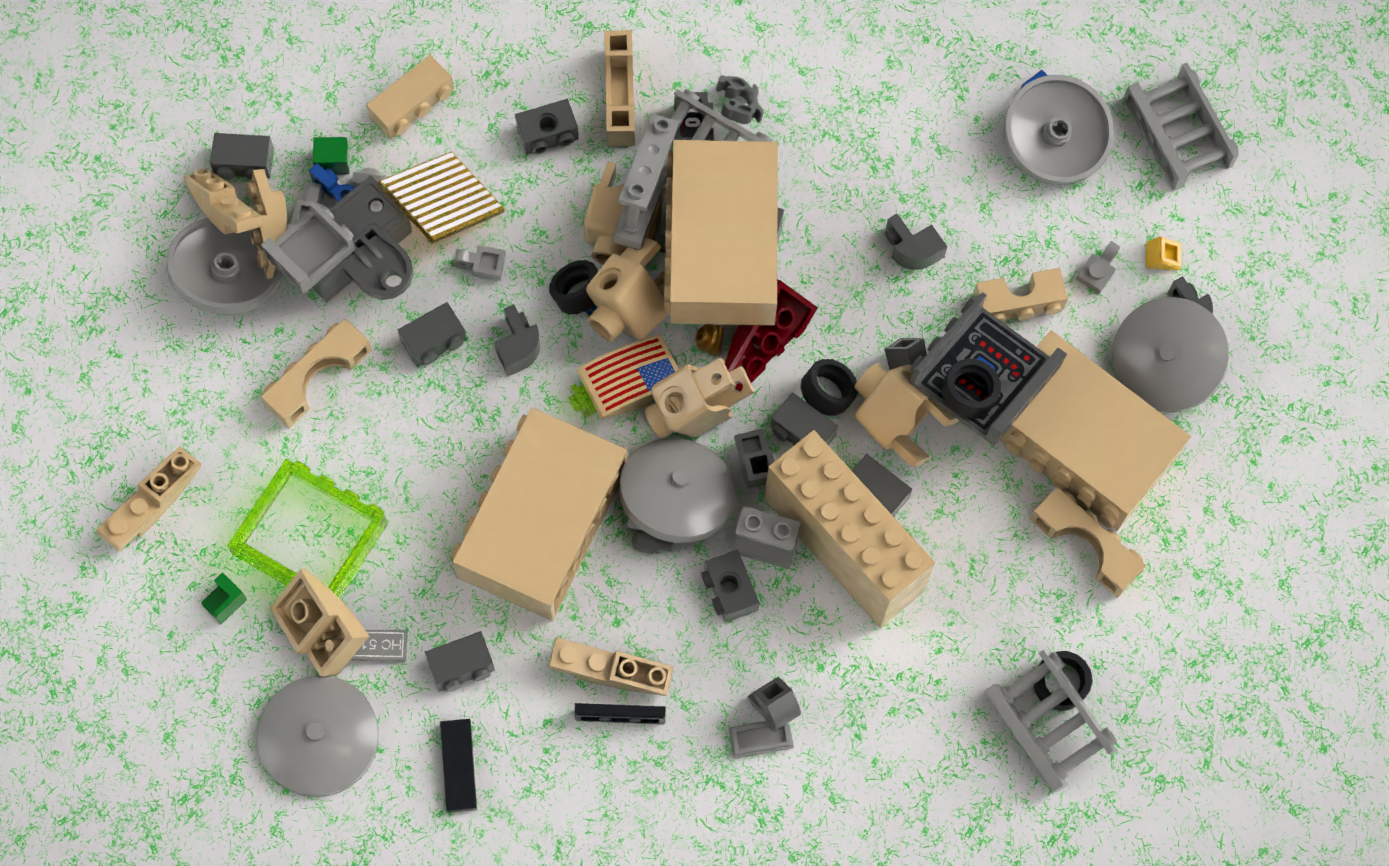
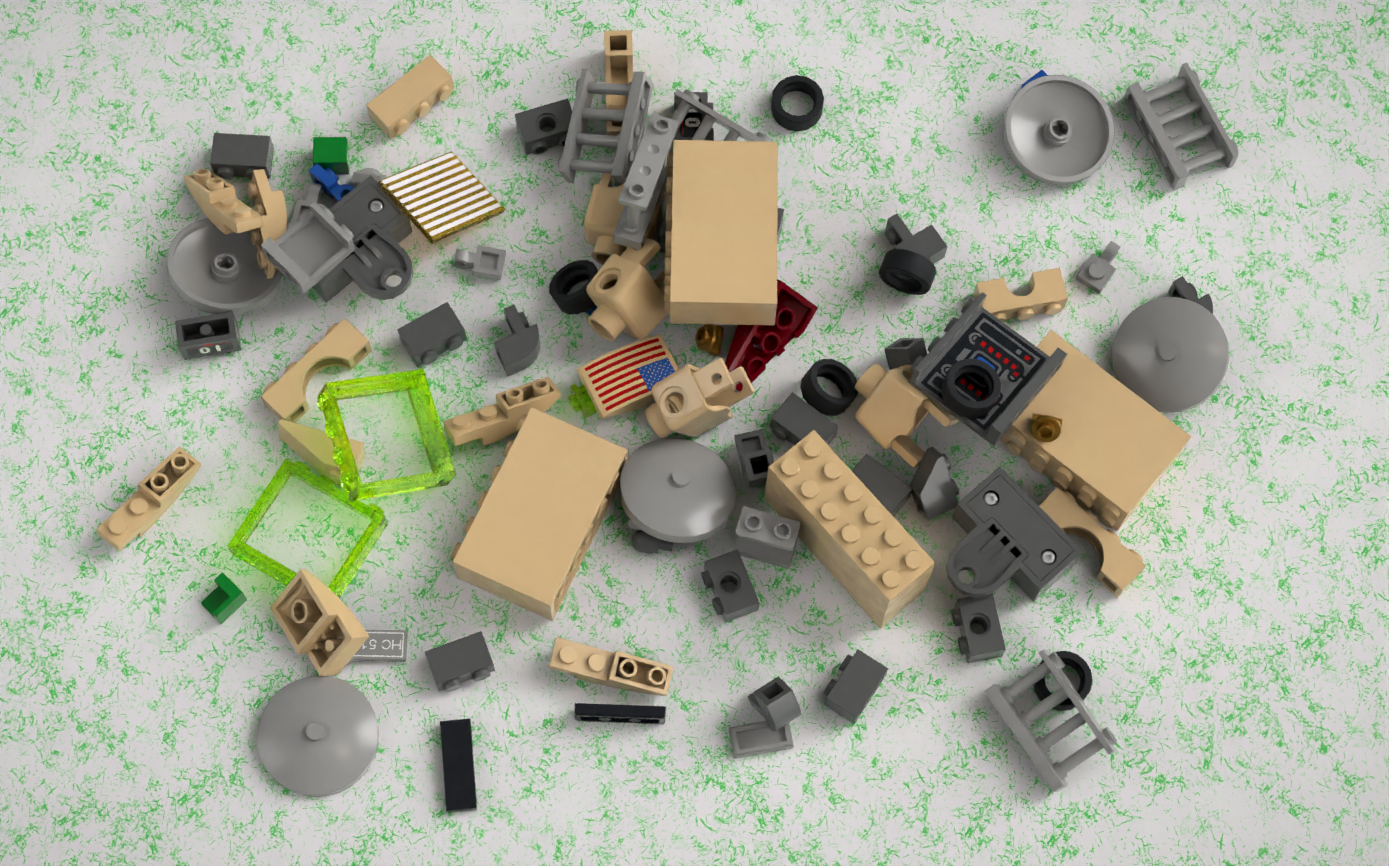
(208, 335): none -> dark grey brick
(317, 448): none -> tan slope
(427, 420): none -> clear neon green window
(502, 418): none -> tan slope
(626, 142): none -> light grey fence
(736, 109): dark grey helmet -> none
(801, 84): none -> black tyre
(855, 685): none -> dark grey brick
(907, 271): none -> black tyre
(932, 486): none -> dark grey slope
(981, 611): none -> dark grey brick
(1008, 540): none -> dark grey brick
(1045, 427): none -> pearl gold plate
(1163, 254): yellow slope -> none

